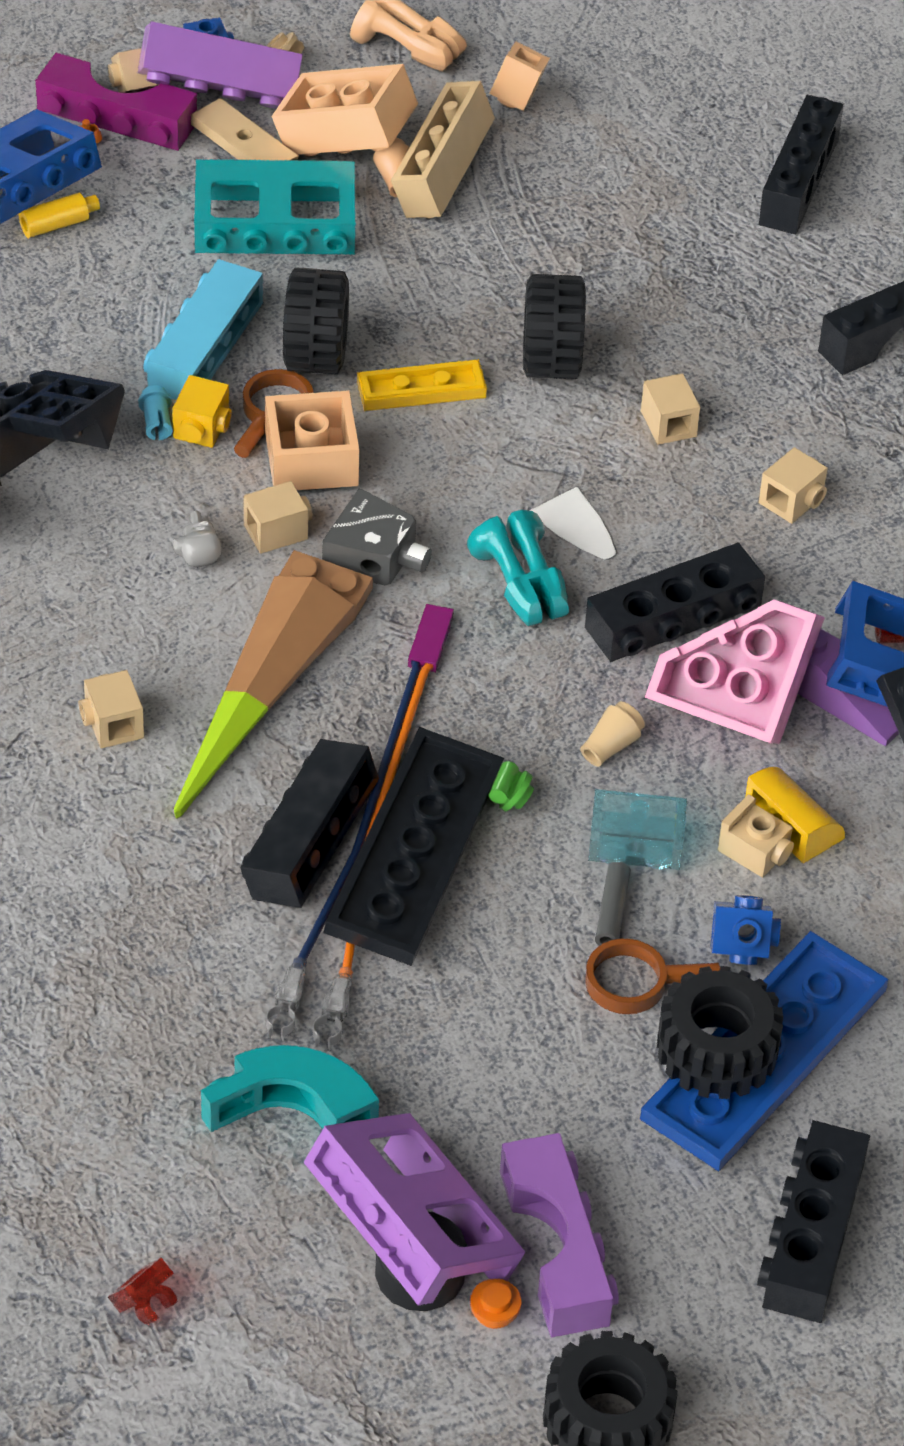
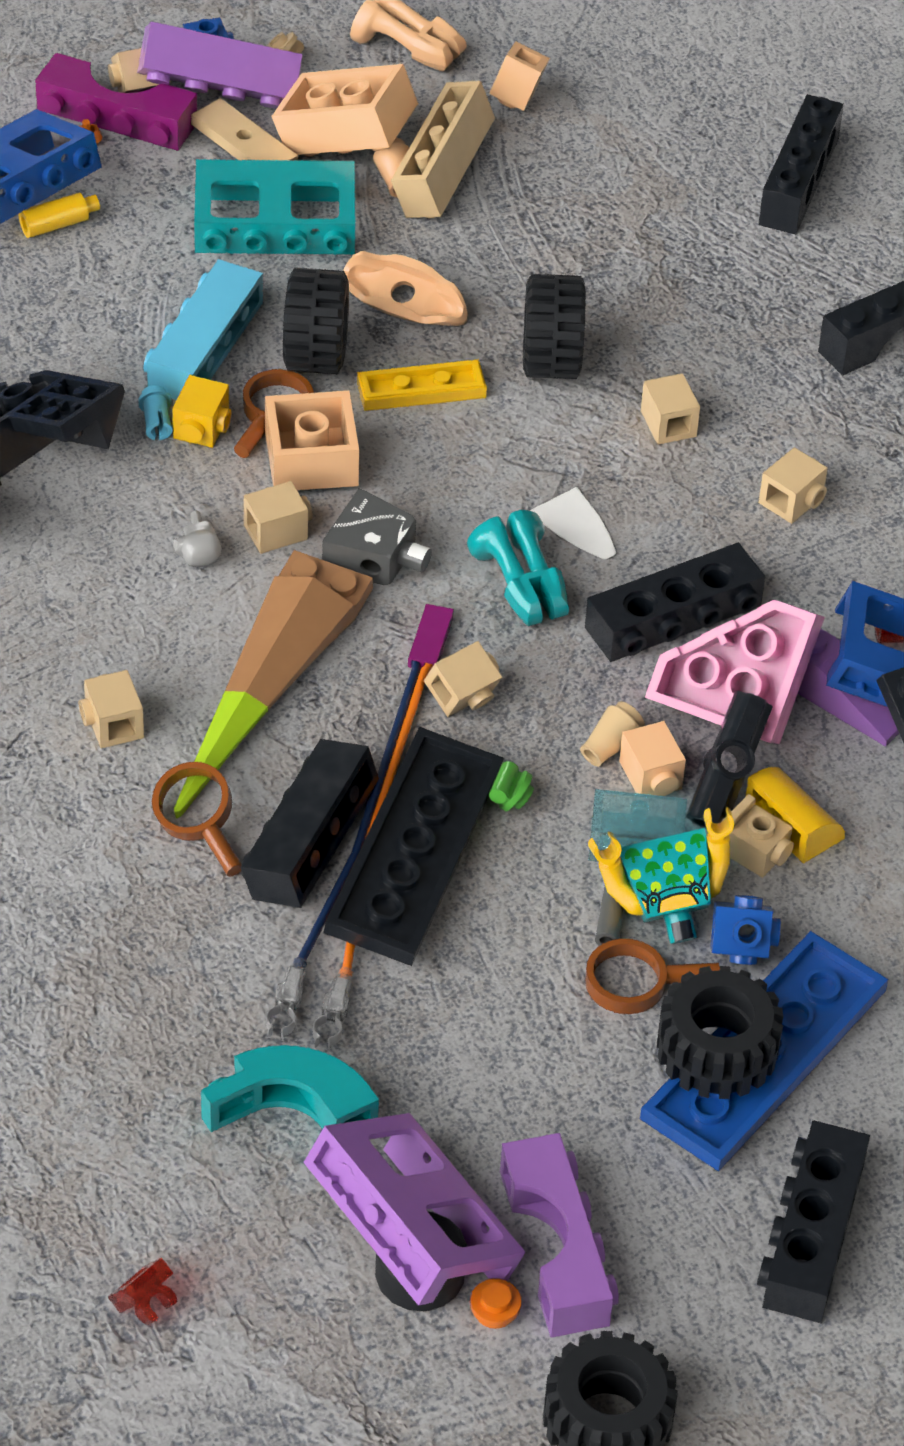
(208, 830): none -> dark orange piece
(376, 277): none -> light nougat piece
(464, 679): none -> tan brick
(652, 760): none -> light nougat brick
(668, 874): none -> torso
(739, 736): none -> black piece

